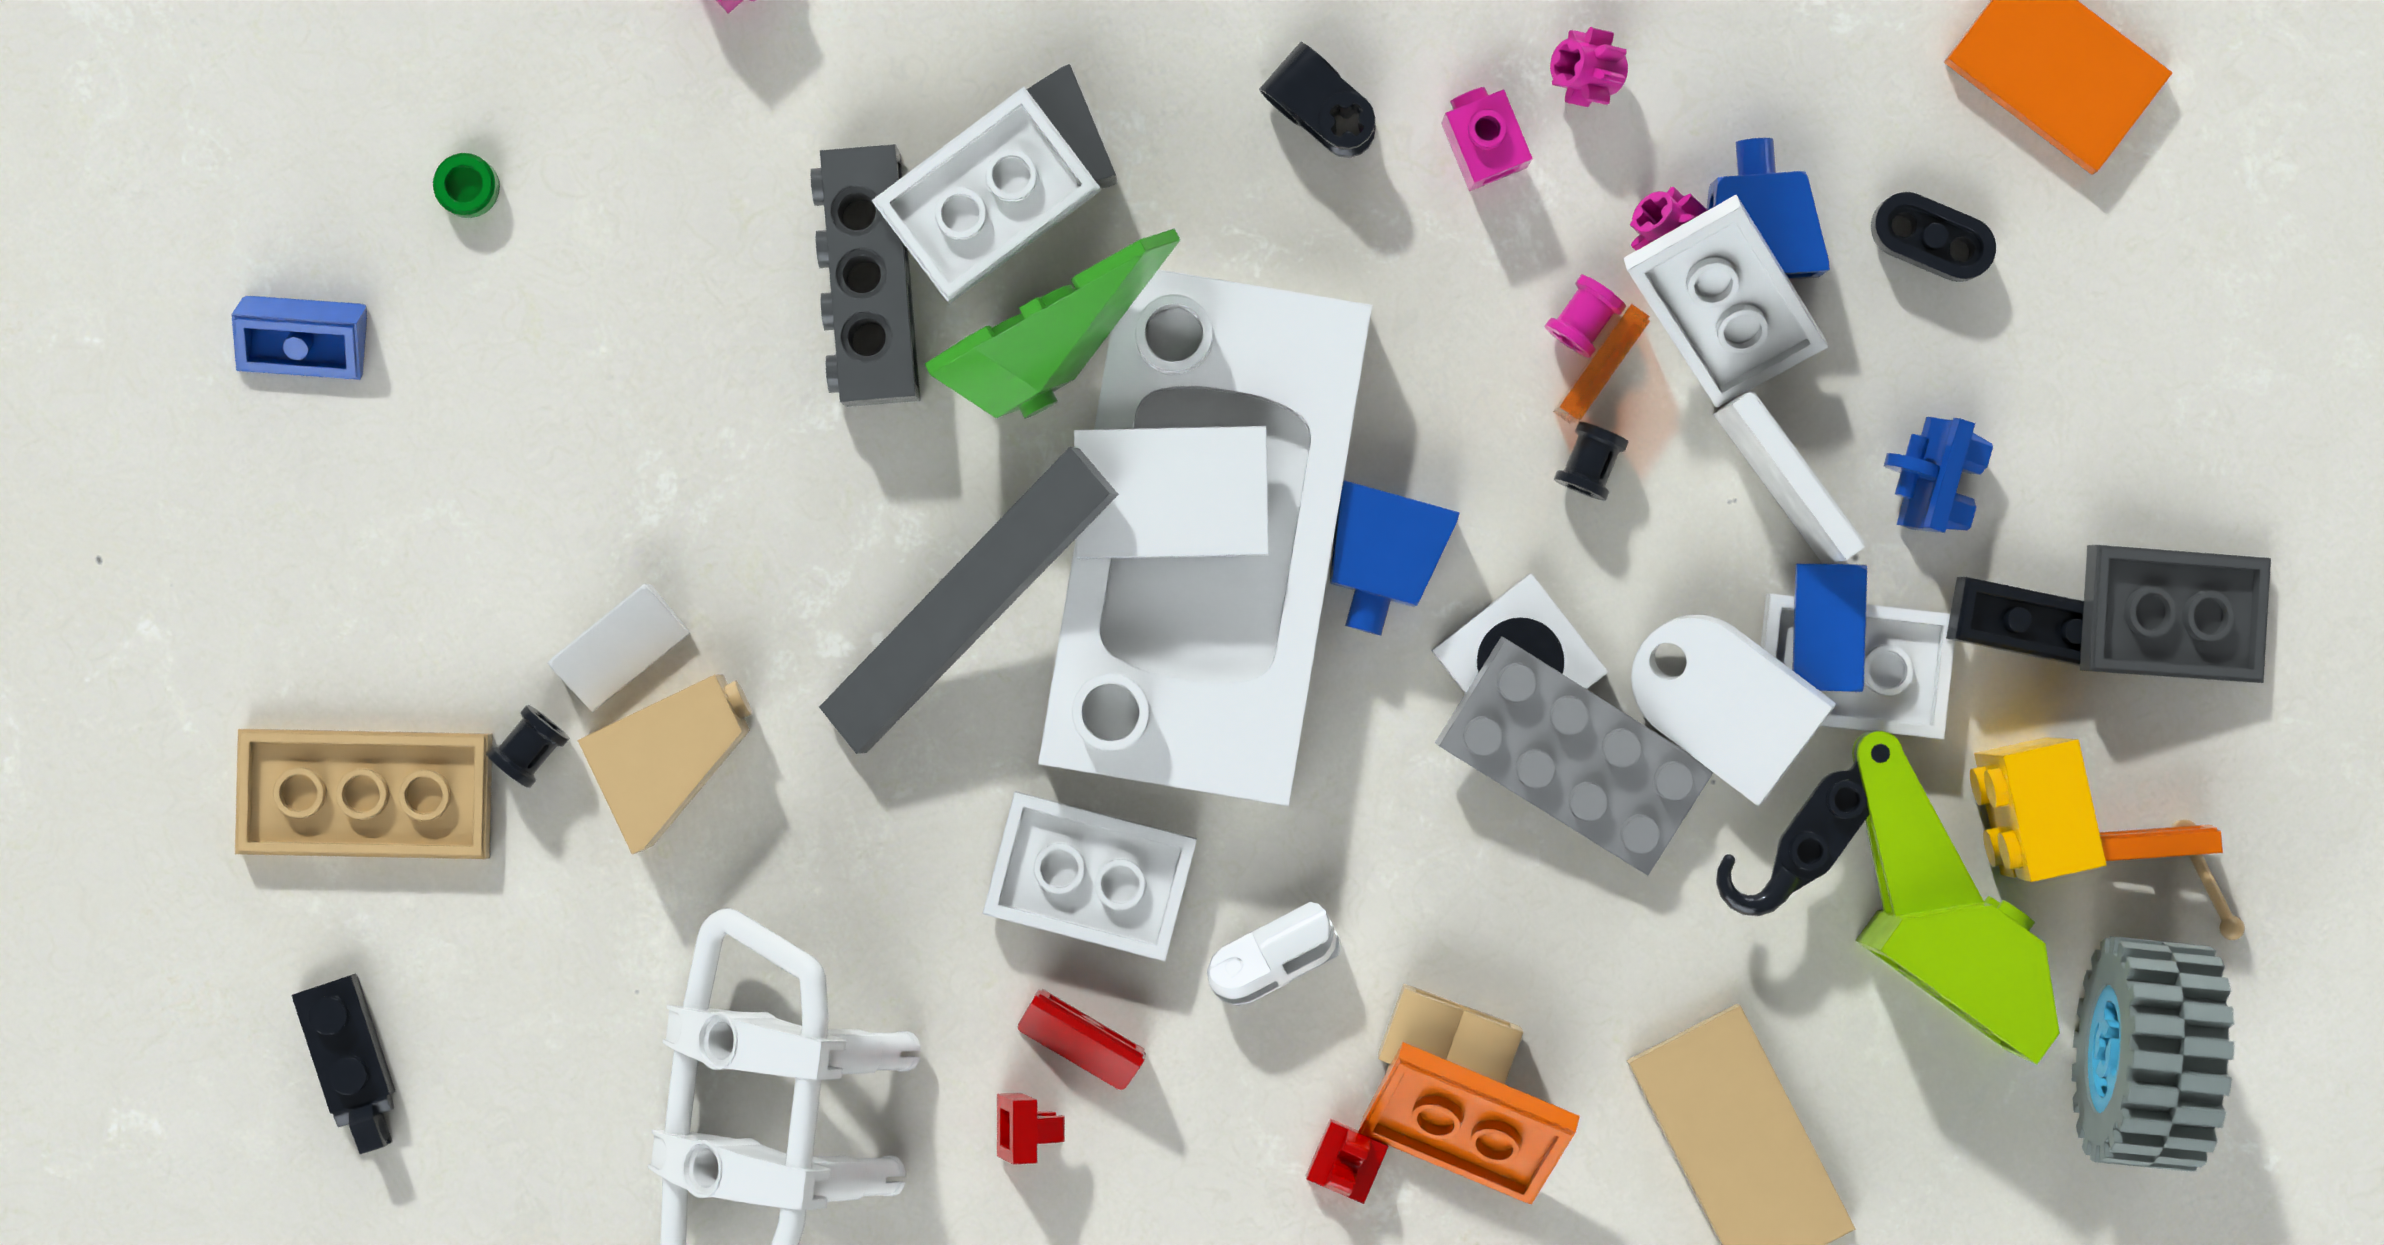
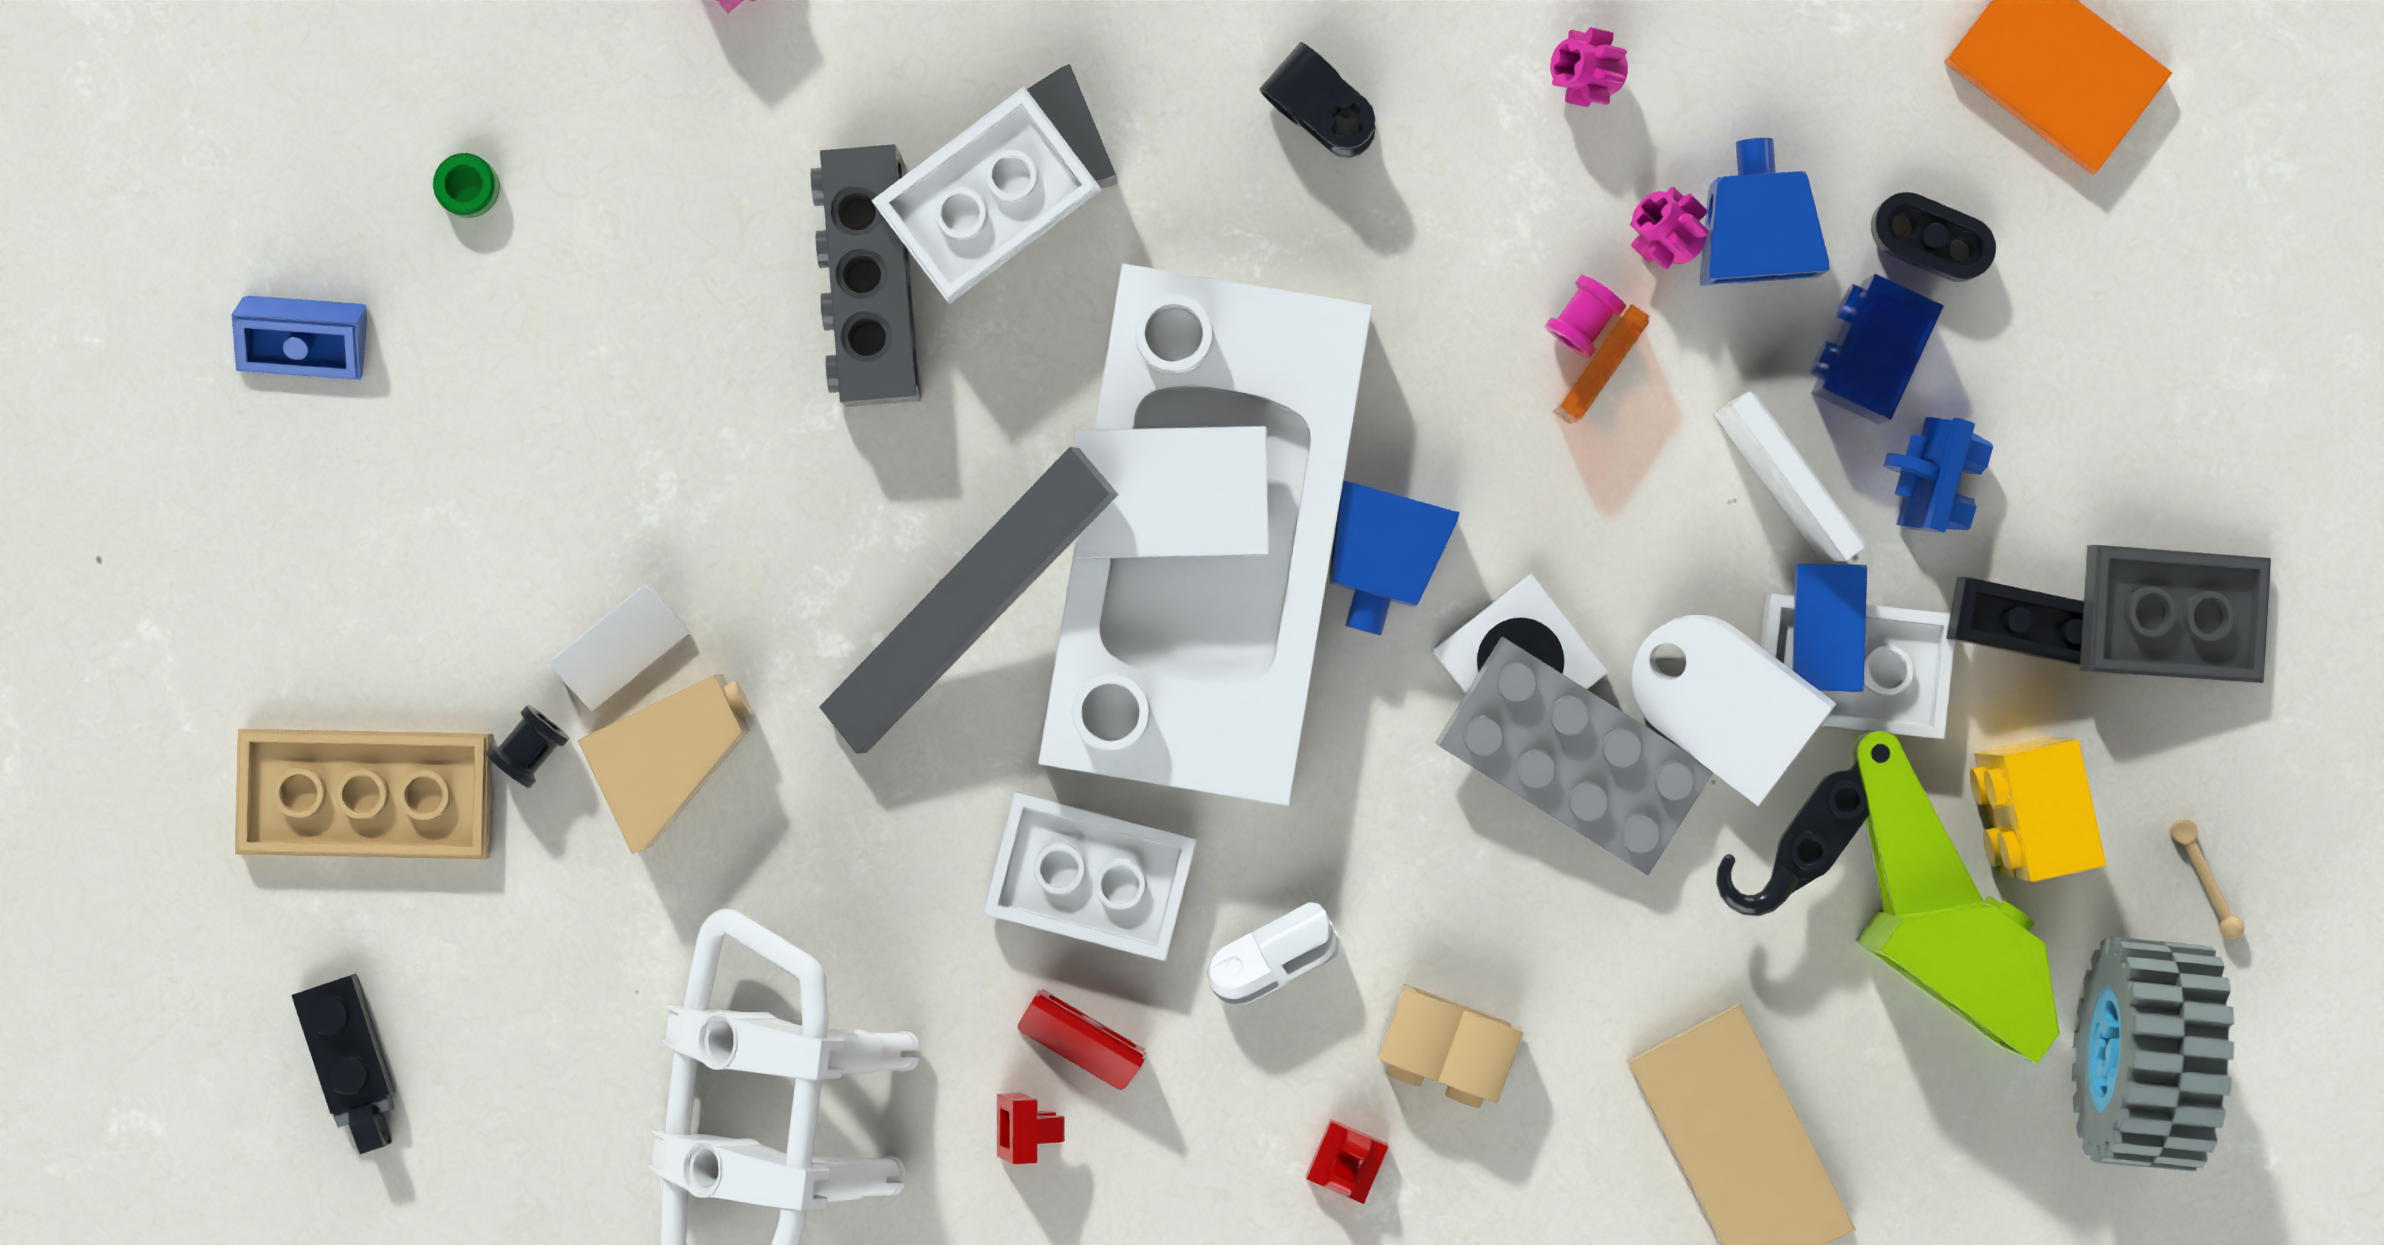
(1053, 337): bright green wedge -> none
(1468, 1123): orange tile -> none
(1485, 137): dark pink brick -> none
(1591, 461): black bush -> none
(1725, 301): white plate -> none
(1875, 348): none -> clear blue brick
(2161, 842): orange tile -> none

